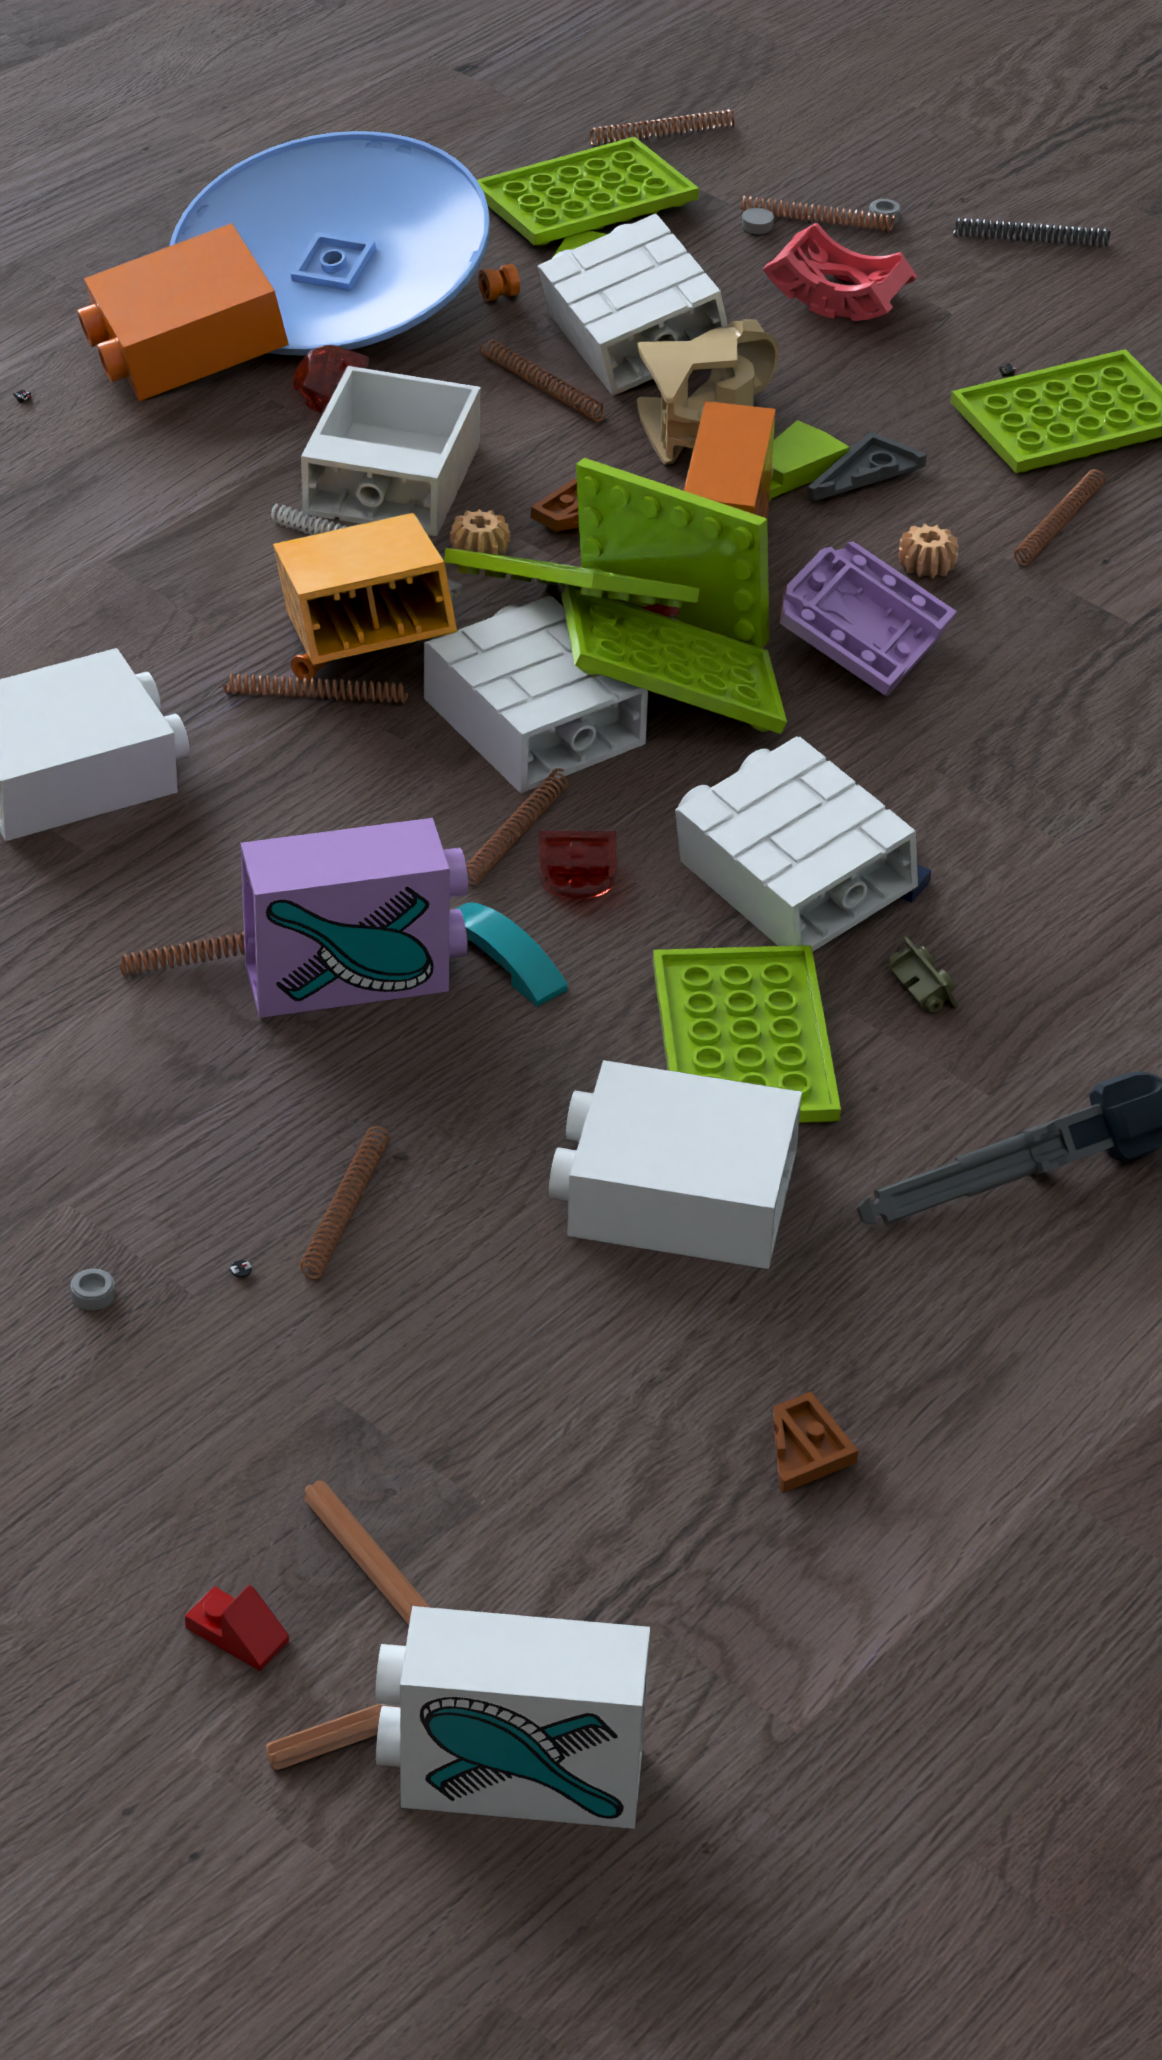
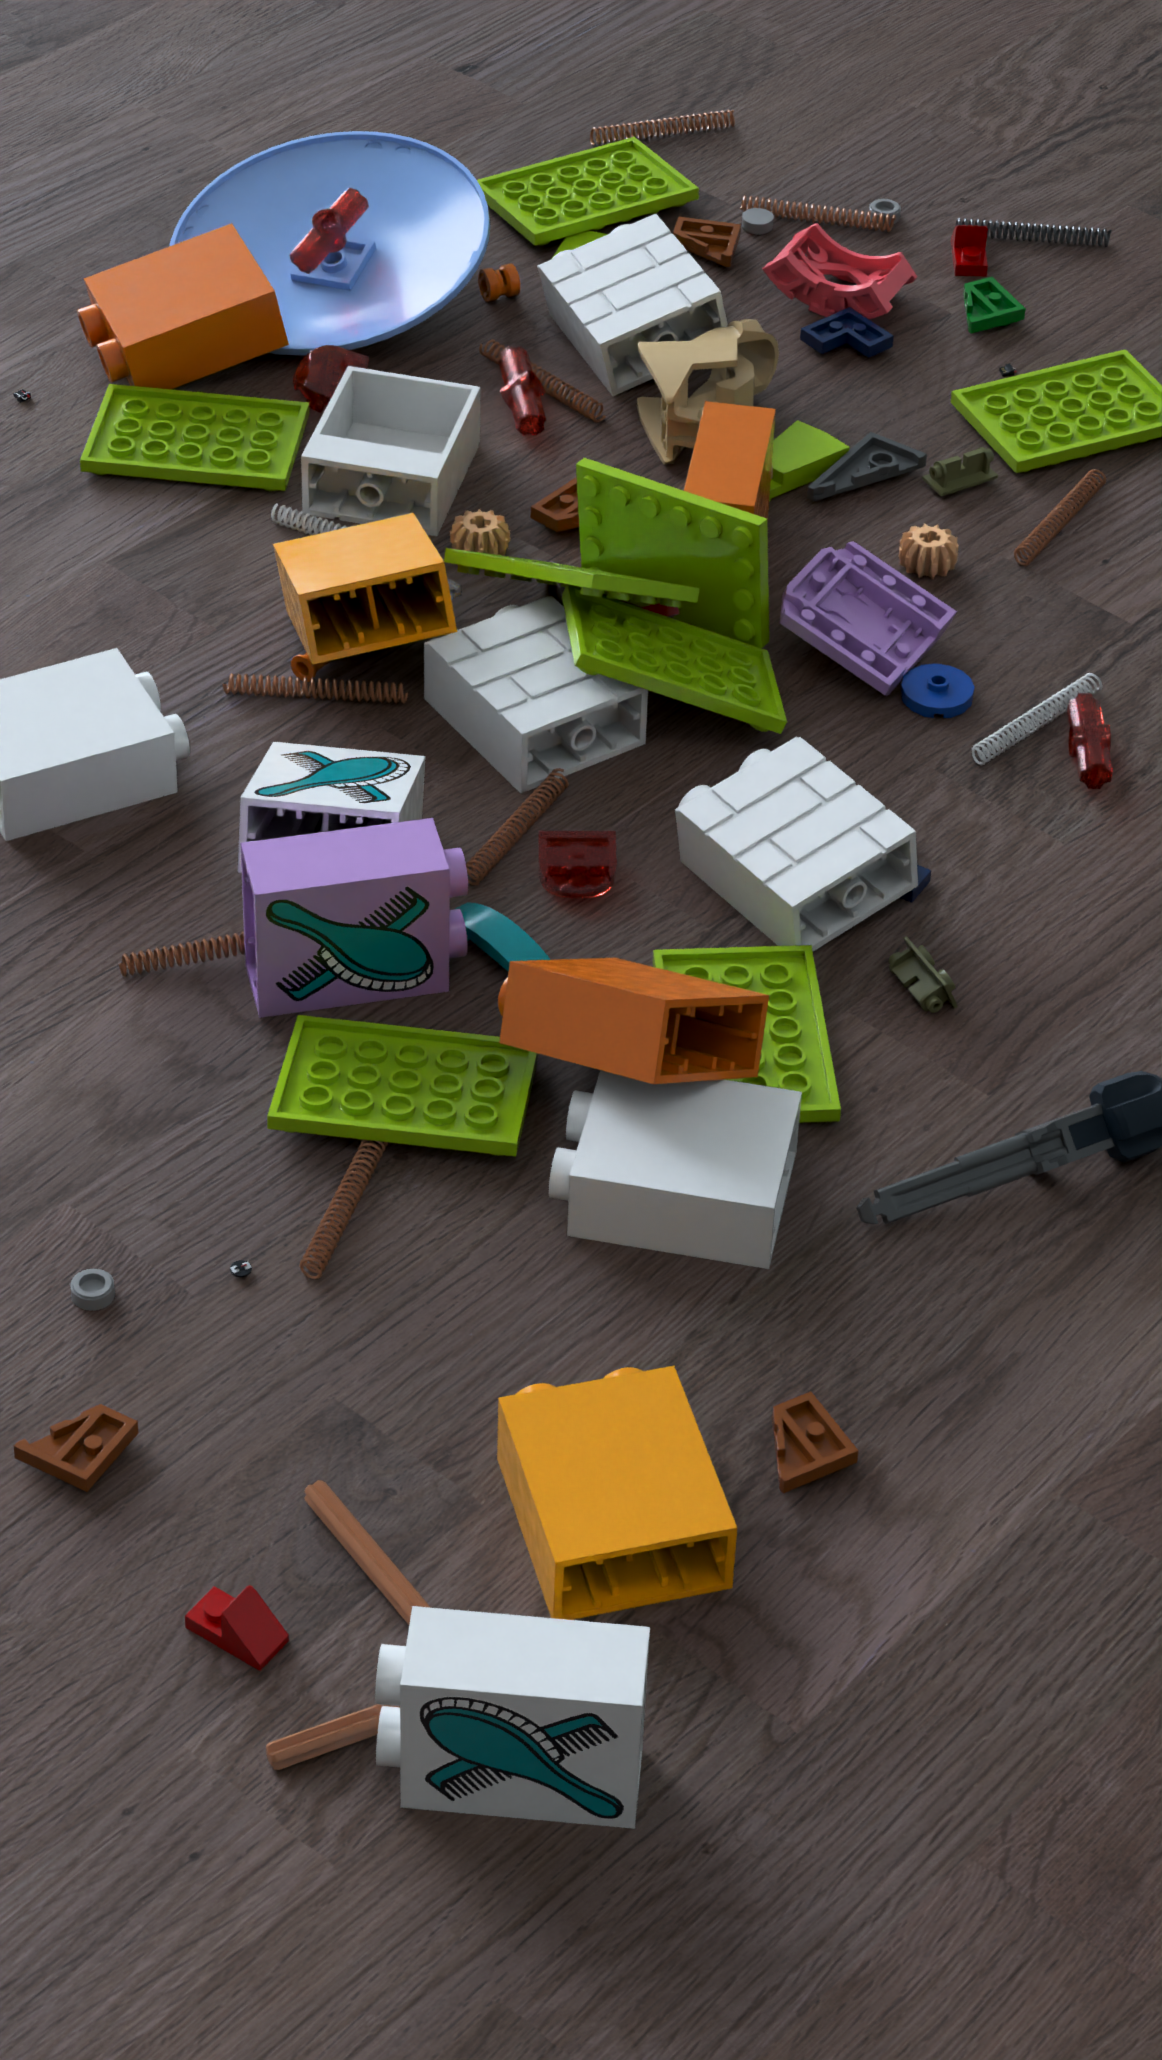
(80, 1447): none -> dark orange wing
(195, 437): none -> lime plate
(328, 789): none -> white brick
(329, 230): none -> clear red piece
(403, 1086): none -> lime plate
(522, 391): none -> clear red piece
(615, 1493): none -> light orange brick
(633, 1019): none -> orange brick
(709, 238): none -> dark orange wing
(849, 328): none -> dark blue plate
(937, 690): none -> blue plate
(952, 475): none -> olive hinge
(969, 250): none -> red slope
(990, 305): none -> green wing
(1006, 738): none -> white piece
(1089, 741): none -> clear red piece

